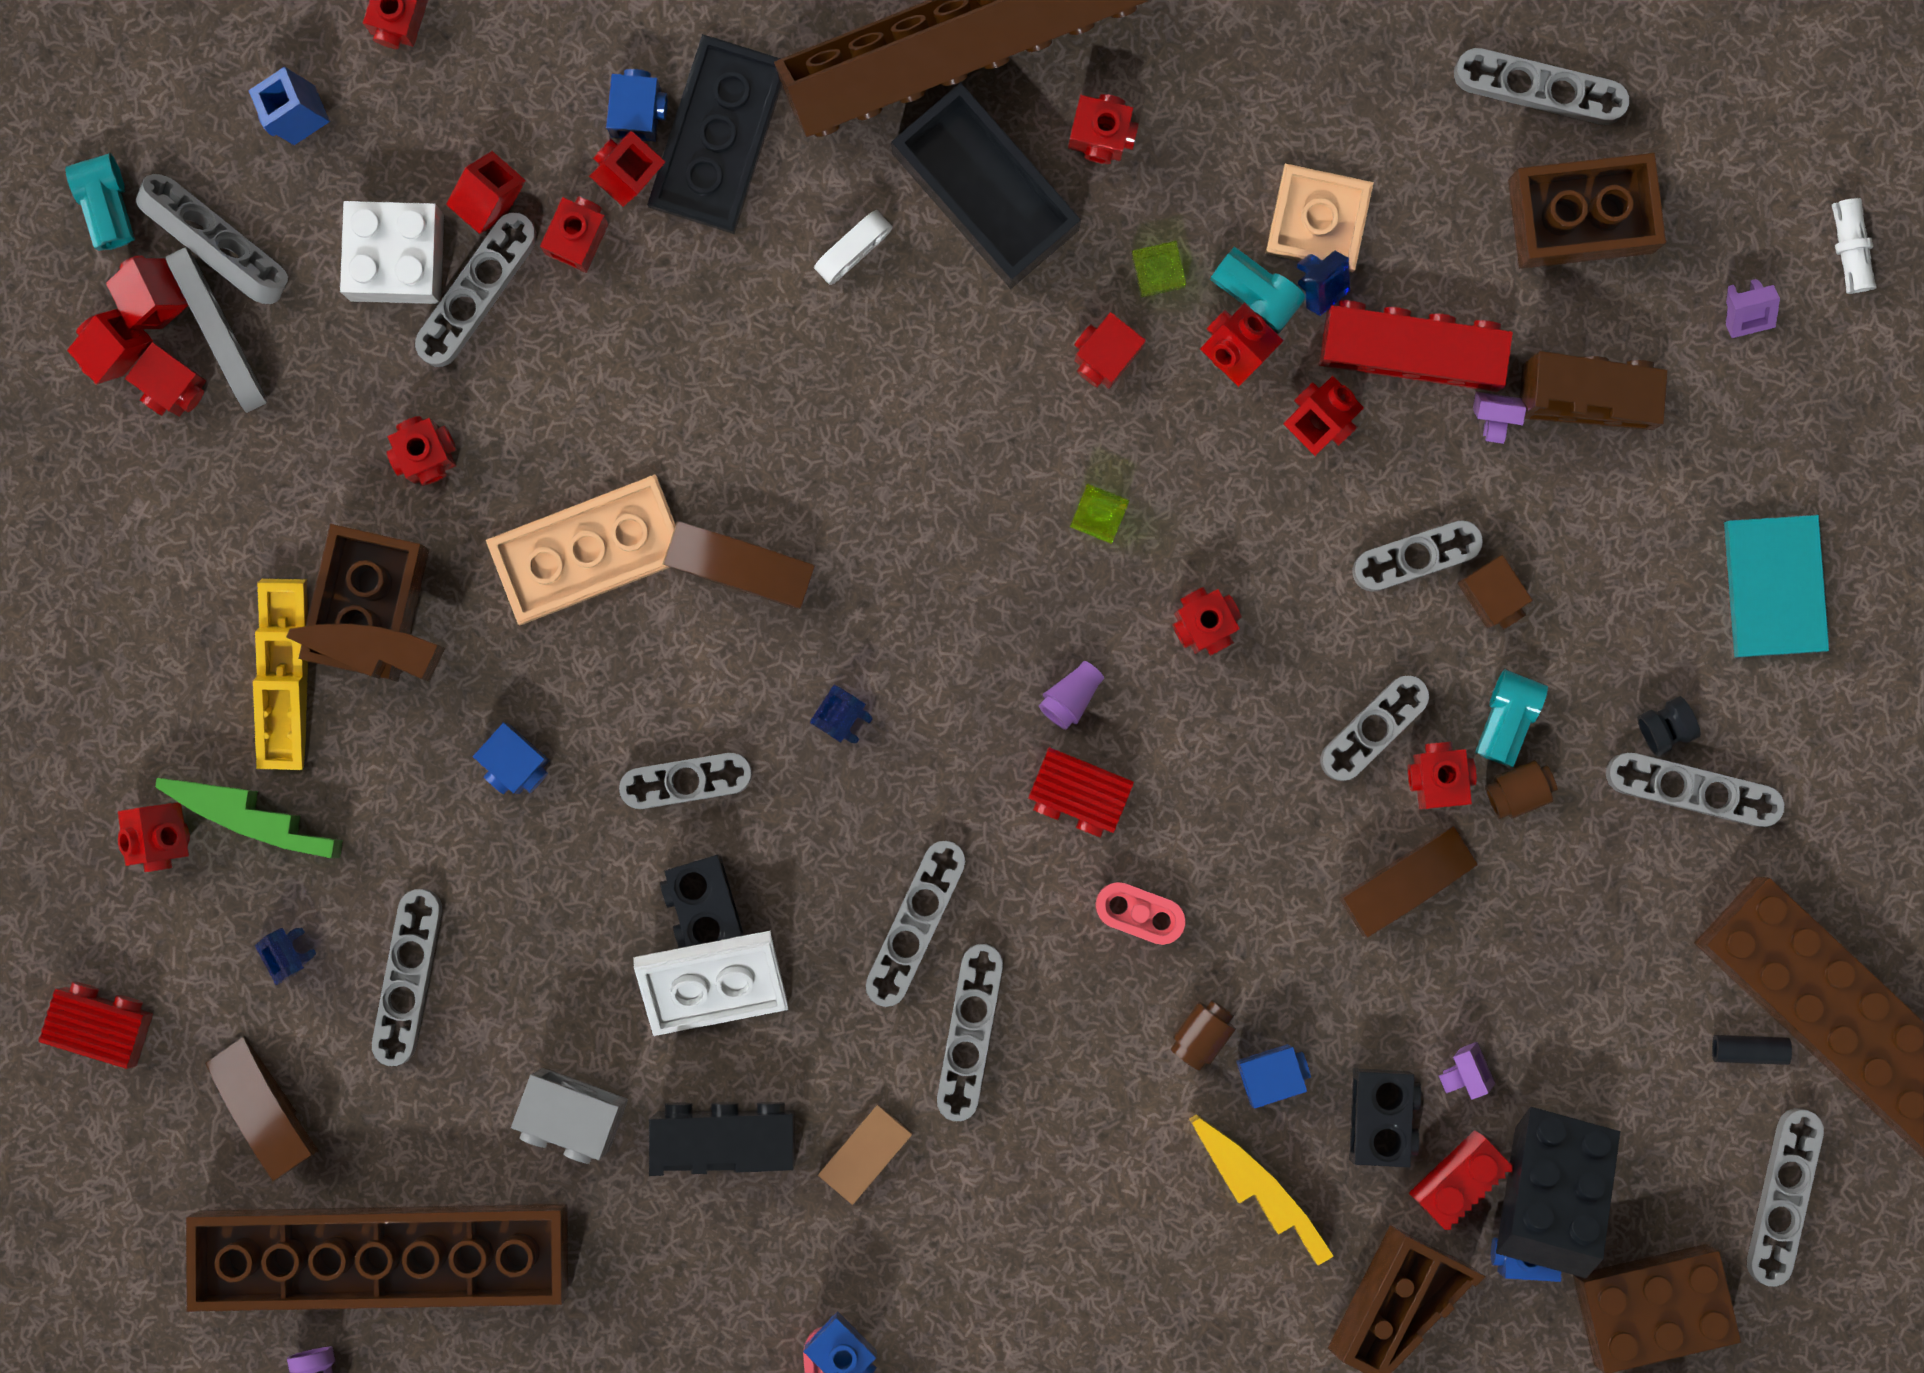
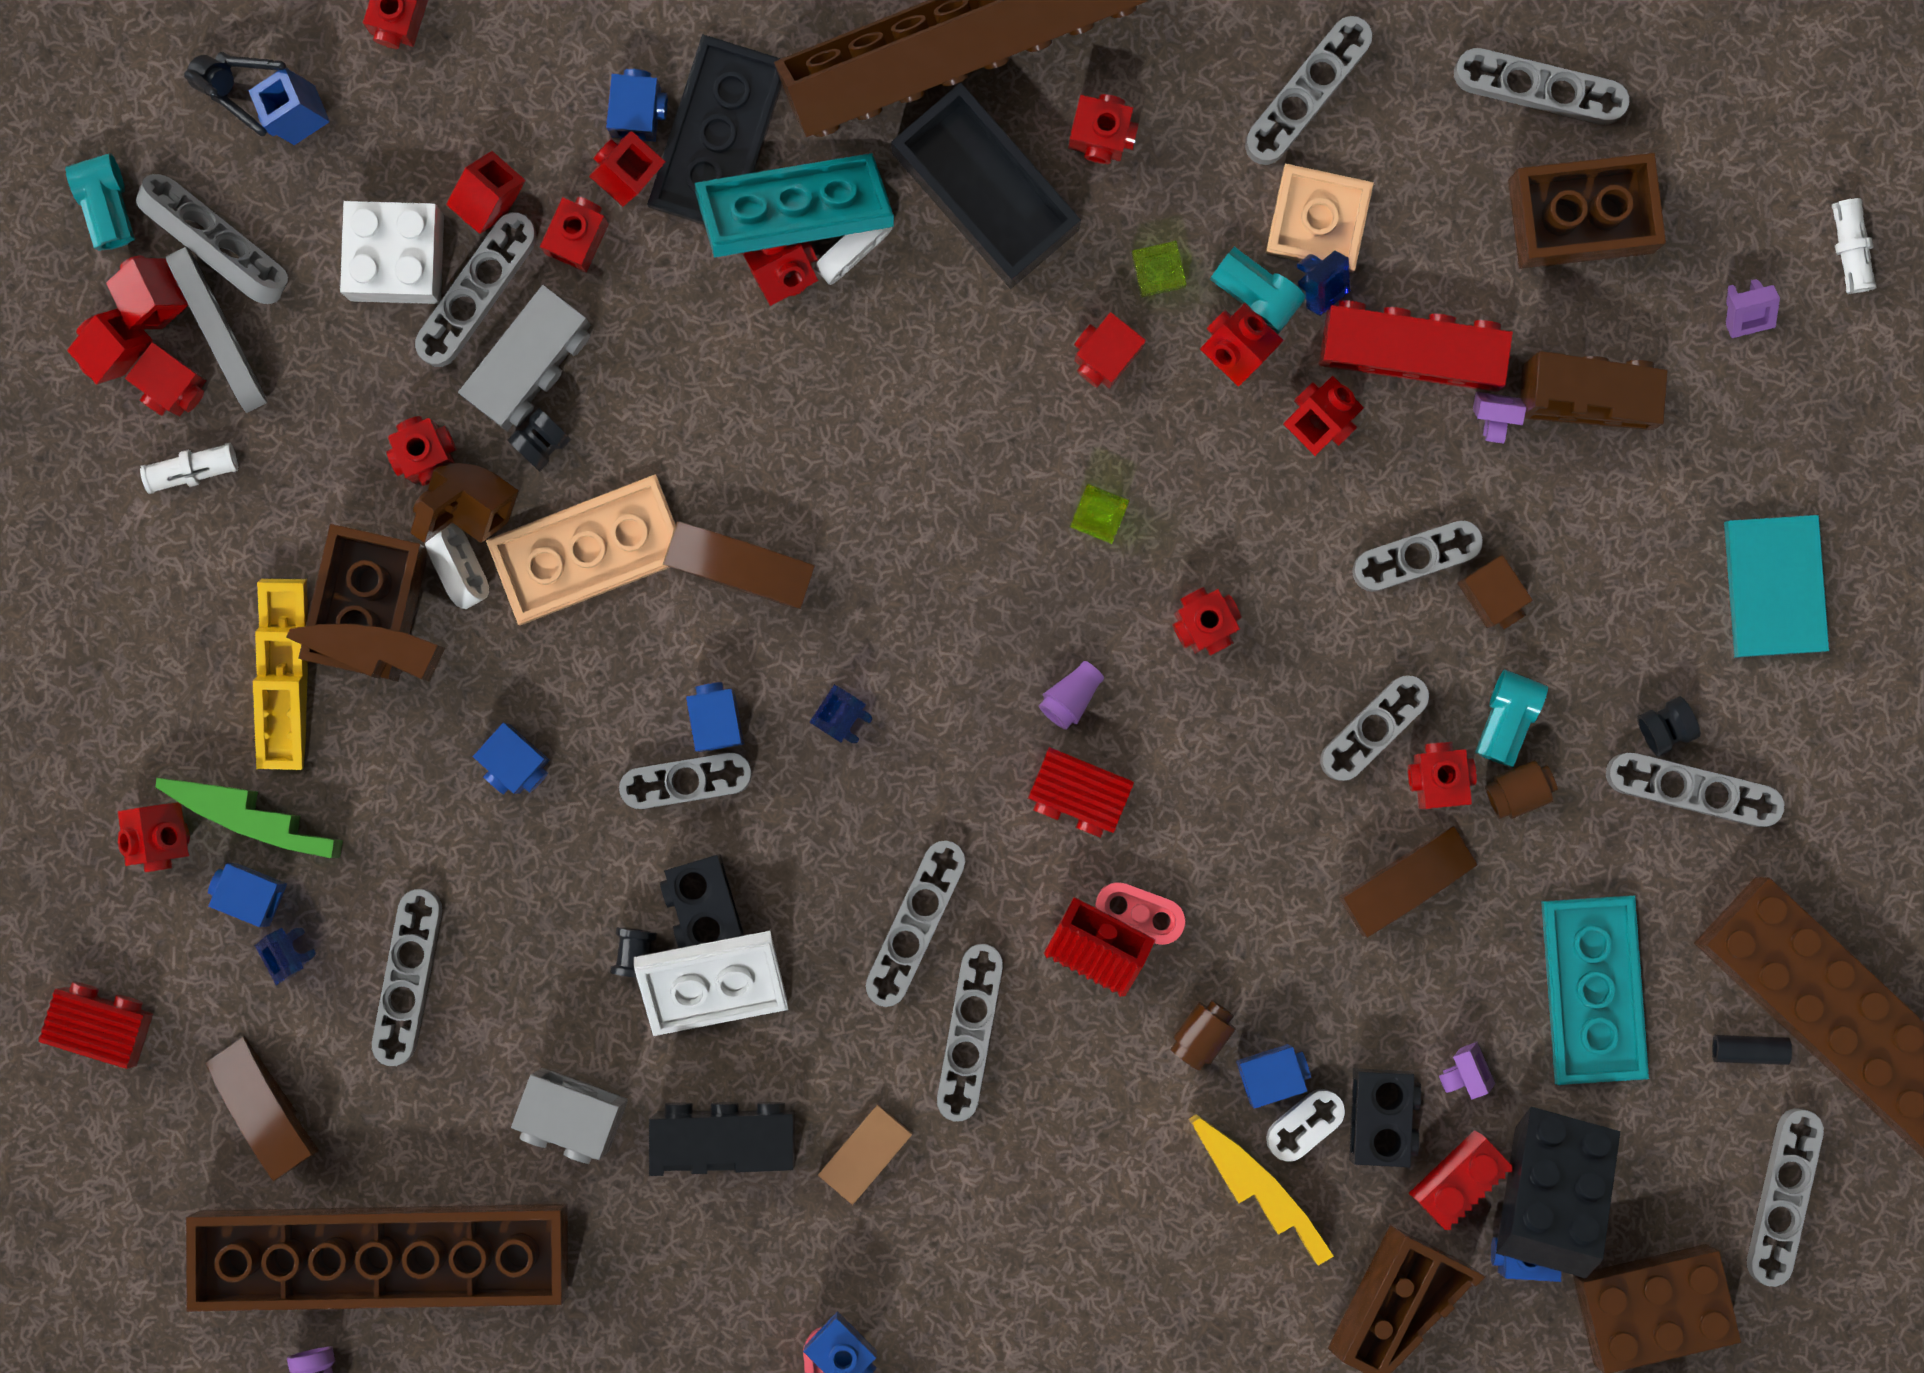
(189, 468): none -> white pin
(216, 80): none -> black plant
(246, 894): none -> blue brick
(458, 567): none -> white beam
(466, 497): none -> reddish brown brick
(526, 359): none -> light grey brick
(531, 447): none -> black wheel
(631, 944): none -> black bush
(714, 718): none -> blue brick
(782, 270): none -> red brick
(794, 205): none -> teal tile
(1099, 947): none -> red brick
(1305, 88): none -> light grey beam
(1312, 1134): none -> white beam
(1595, 990): none -> teal tile

